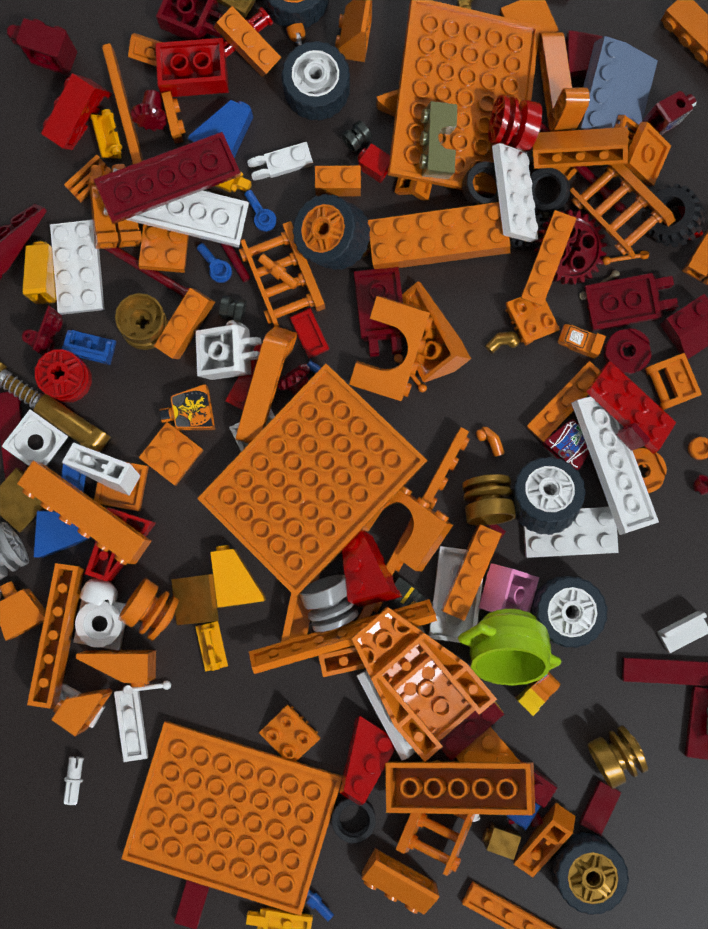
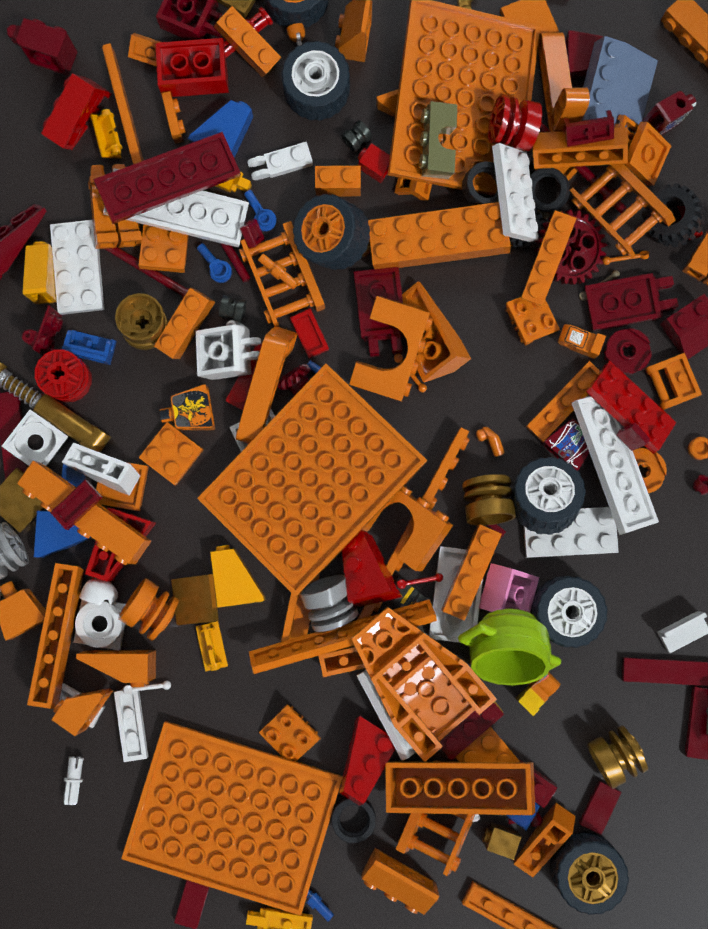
(76, 504): none -> dark red tile
(80, 174): orange tile -> none
(150, 112): dark red gear -> none
(252, 233): none -> dark red tile
(402, 583): none -> red hinge
(502, 338): pearl gold arm -> none
(589, 130): none -> dark red hinge

